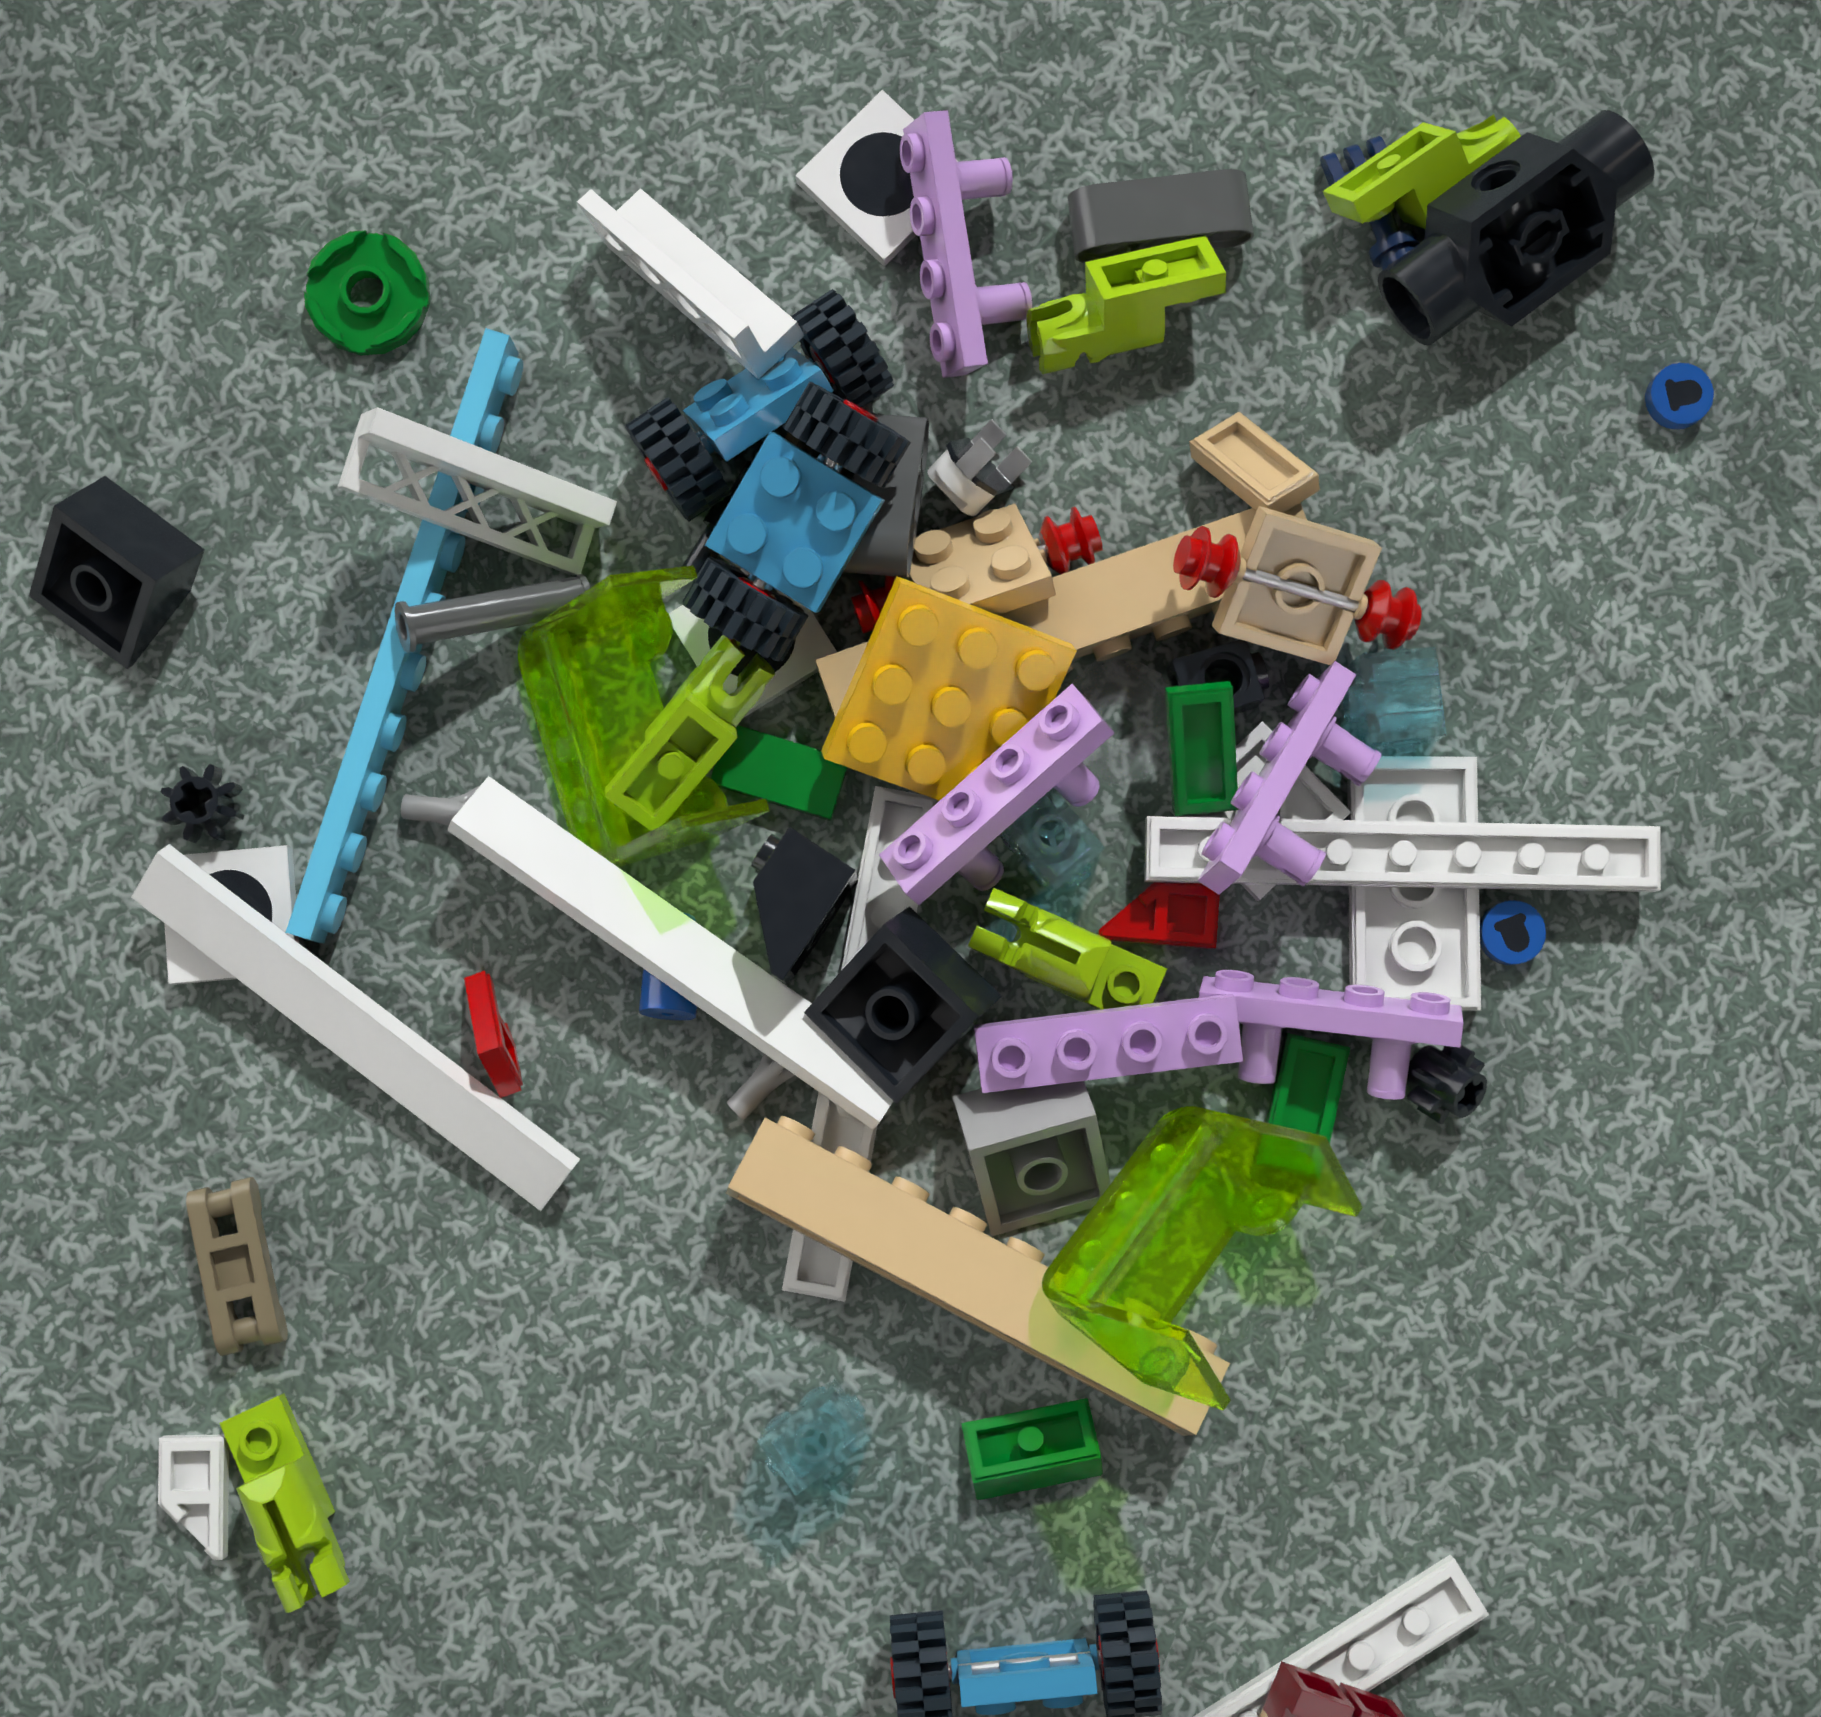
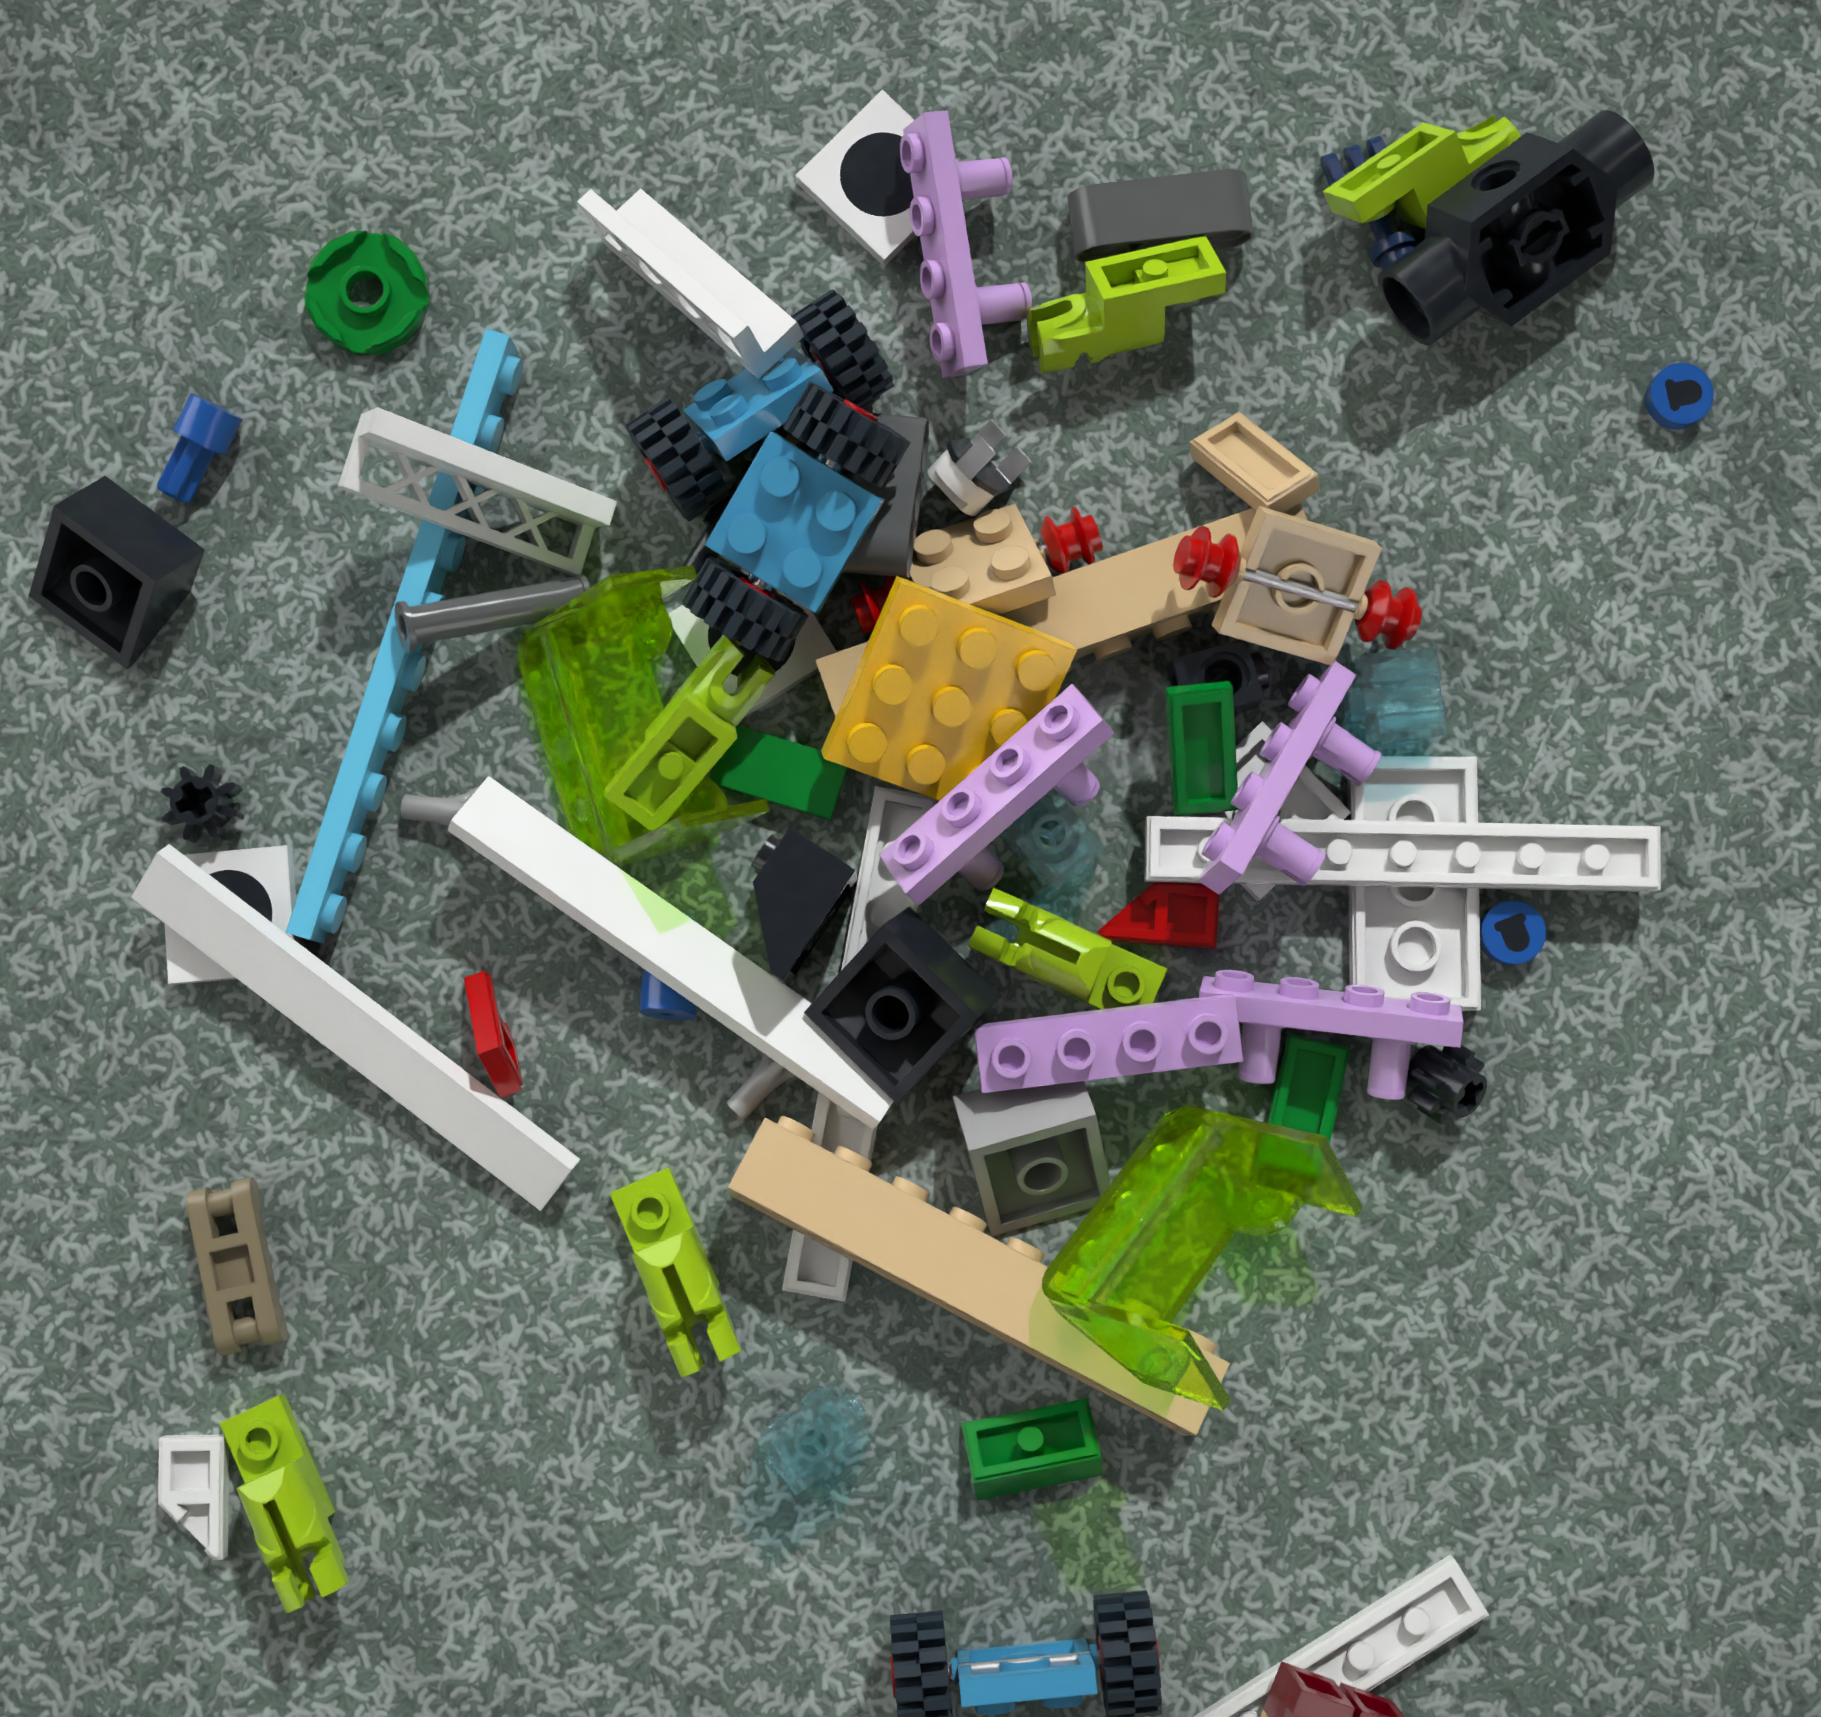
(203, 431): none -> blue piece
(674, 1269): none -> lime plate

